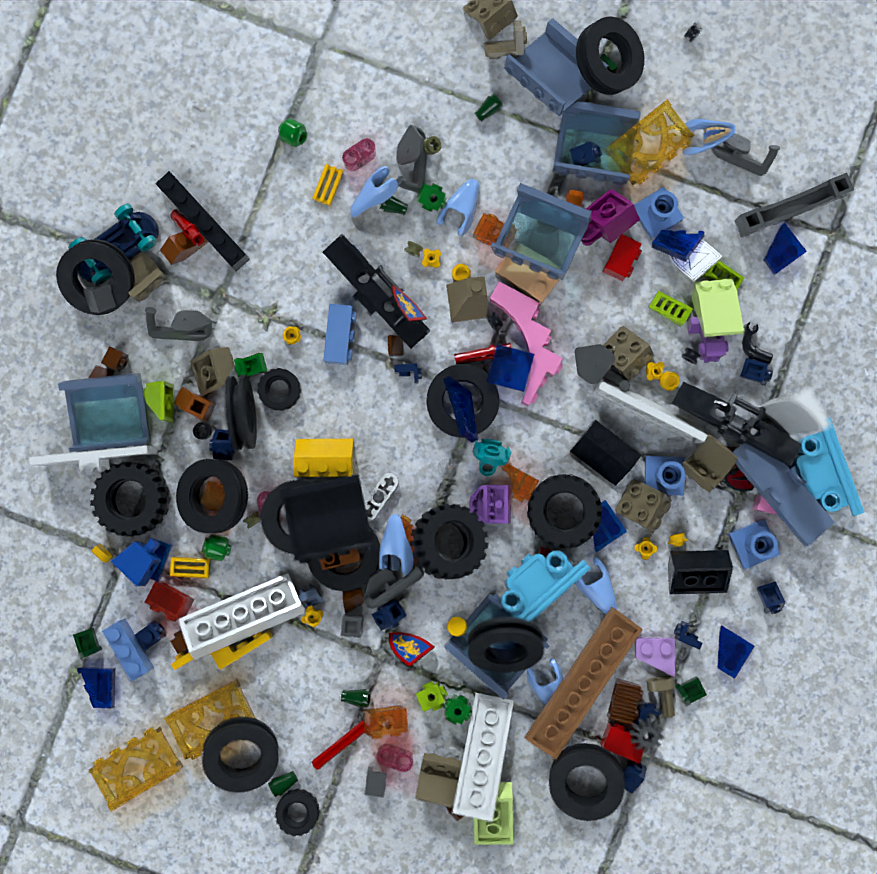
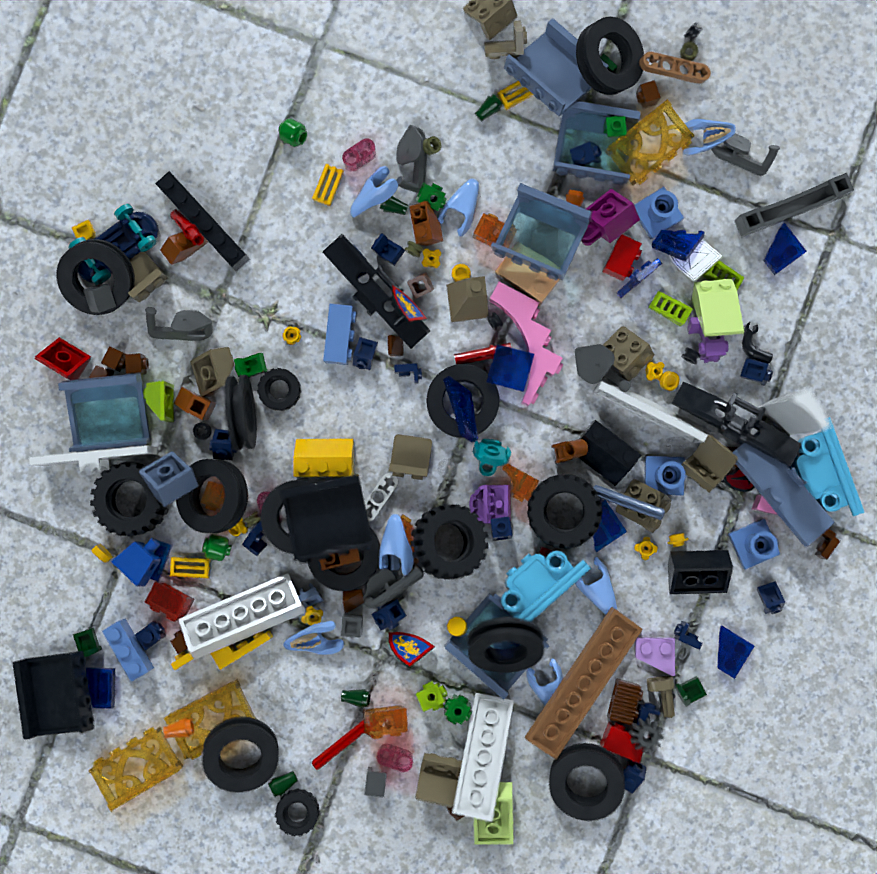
(53, 694): none -> black panel
(64, 359): none -> red slope
(84, 230): none -> yellow tile
(136, 363): none -> reddish brown plate
(169, 478): none -> sand blue slope
(181, 728): none -> orange cone
(238, 528): none -> yellow plate
(254, 540): none -> dark blue bracket
(311, 640): none -> light blue animal
(364, 353): none -> dark blue bracket
(387, 249): none -> dark blue bracket
(410, 456): none -> dark tan bracket
(415, 288): none -> plate
(425, 224): none -> dark orange slope
(501, 528): none -> dark blue bracket
(504, 100): none -> yellow tile
(570, 449): none -> dark orange piece
(615, 126): none -> green bracket
(629, 502): none -> sand blue axle
(638, 276): none -> clear blue wing
(648, 94): none -> reddish brown plate
(675, 63): none -> medium nougat beam
(693, 46): none -> olive bush
(827, 546): none -> reddish brown bracket

